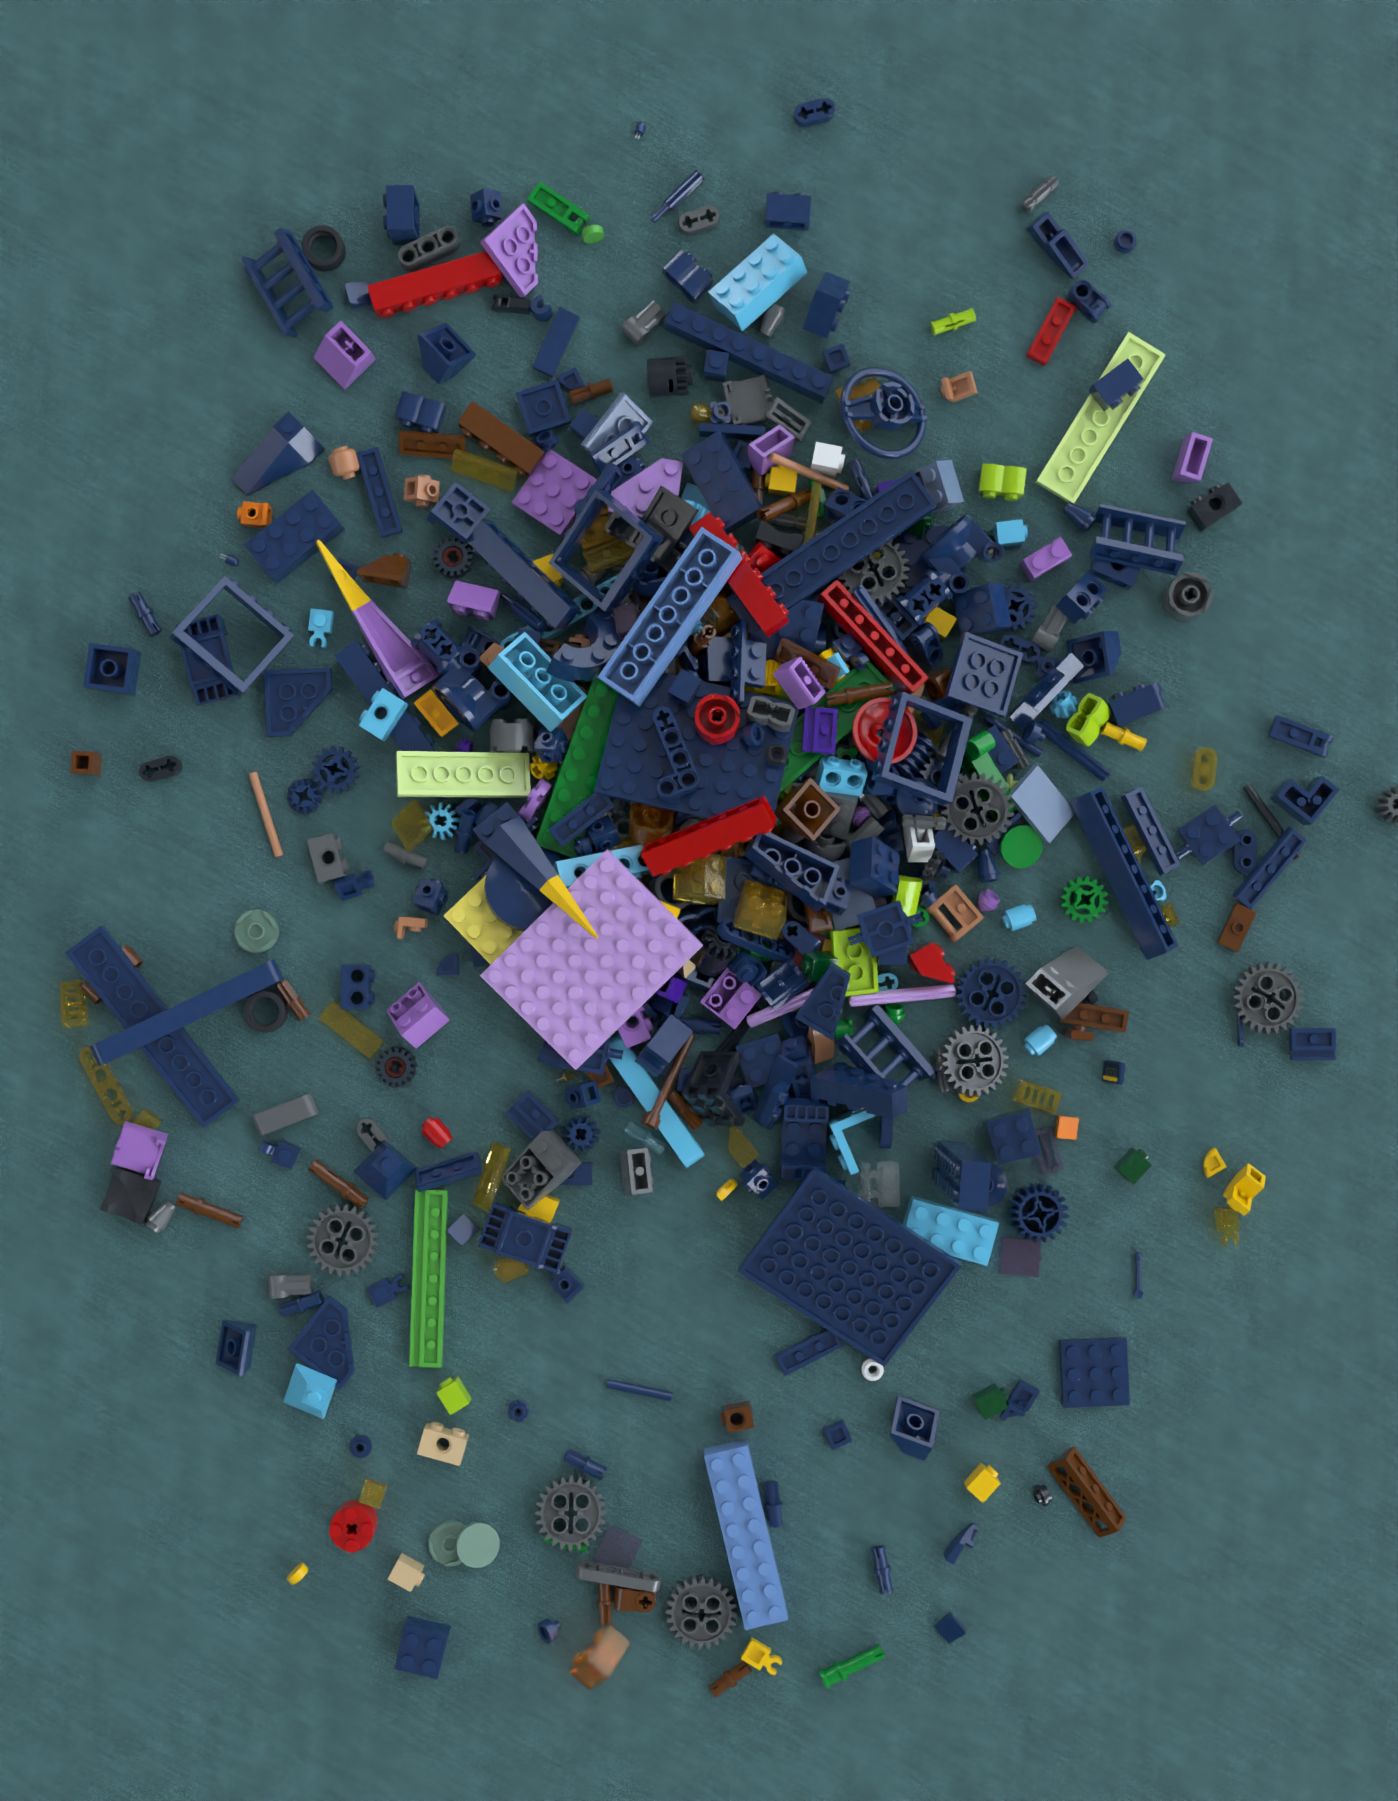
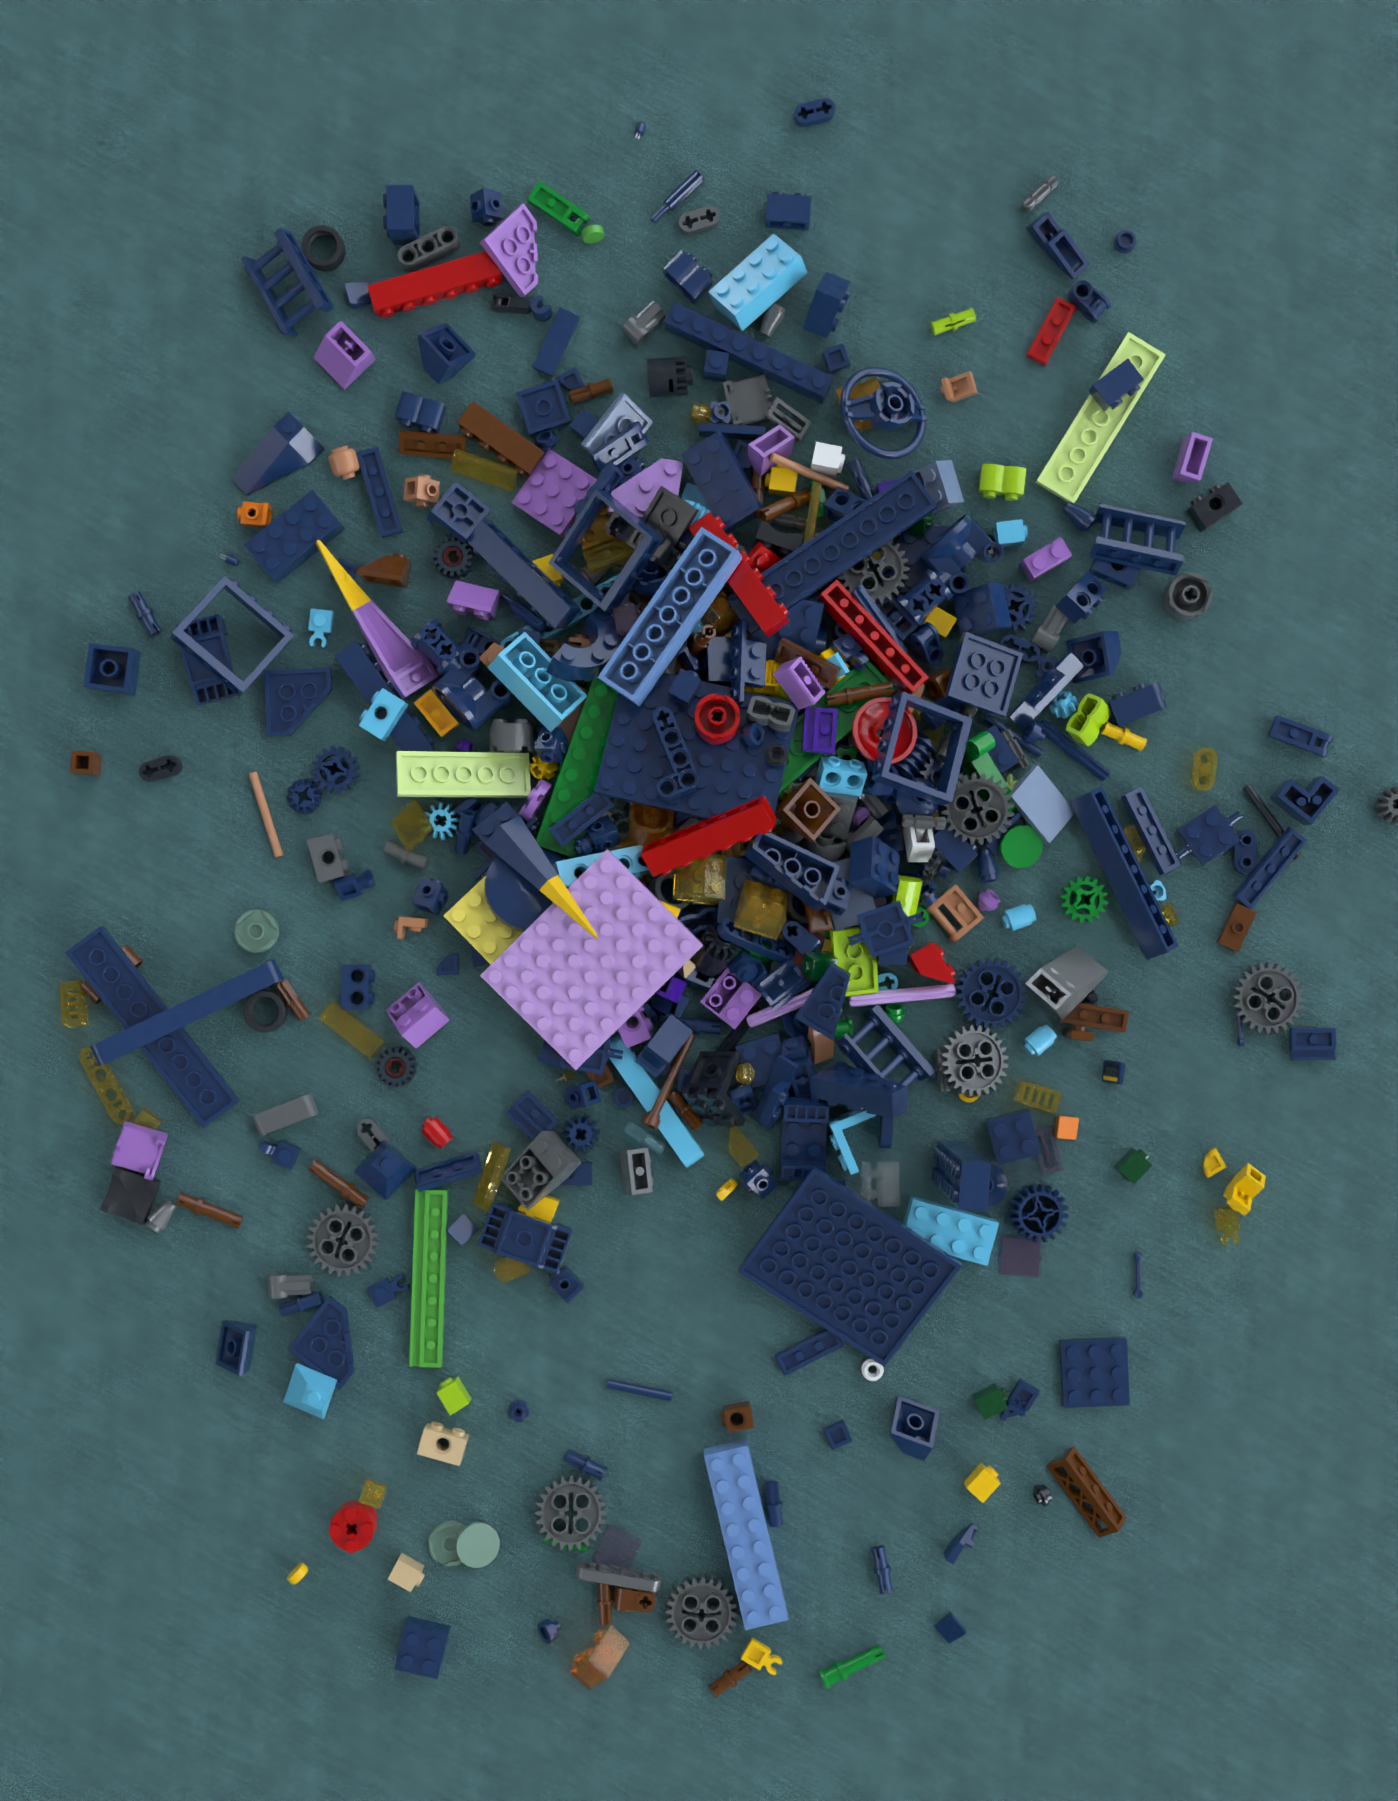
(365, 1441): dark blue plate -> none
(745, 1073): none -> clear yellow plate

